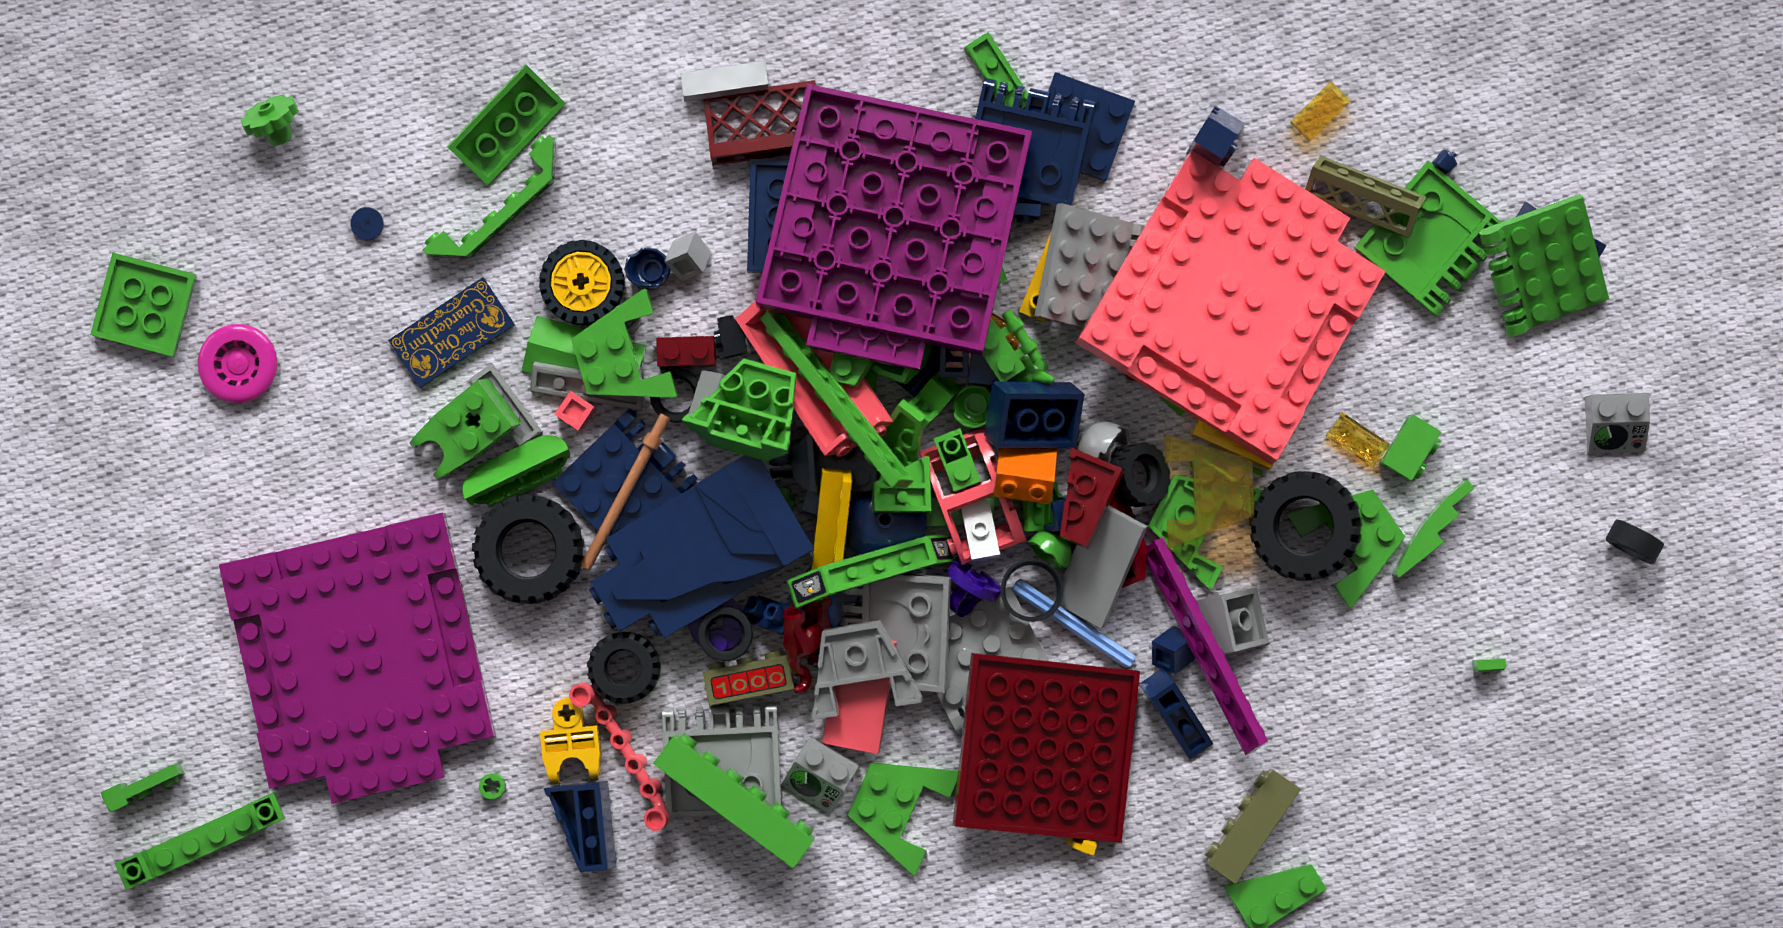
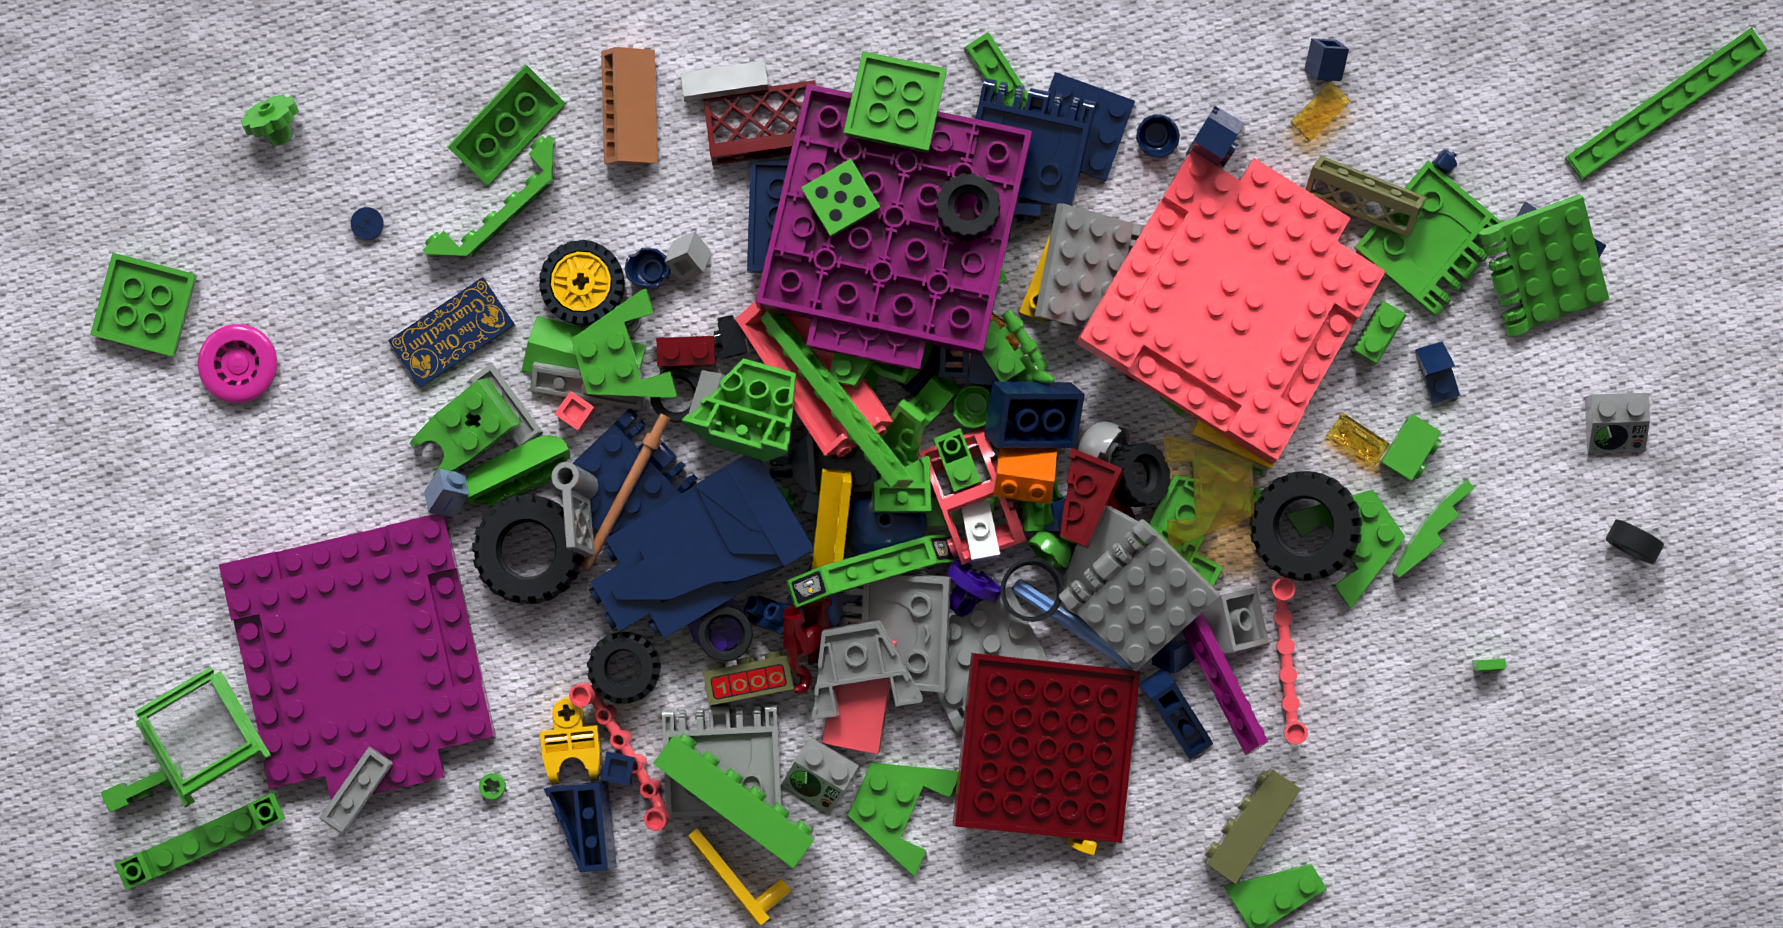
(199, 732): none -> piece
(356, 790): none -> light grey tile
(446, 493): none -> sand blue brick
(577, 490): none -> light grey piece
(618, 768): none -> dark blue panel
(629, 106): none -> nougat brick
(755, 907): none -> yellow piece
(840, 198): none -> bright green tile
(895, 102): none -> bright green plate
(962, 185): none -> black tyre
(1141, 600): none -> light grey hinge
(1158, 135): none -> dark blue hair
(1294, 731): none -> coral bar
(1326, 59): none -> dark blue panel
(1378, 333): none -> bright green brick
(1437, 372): none -> dark blue slope
(1666, 103): none -> bright green tile

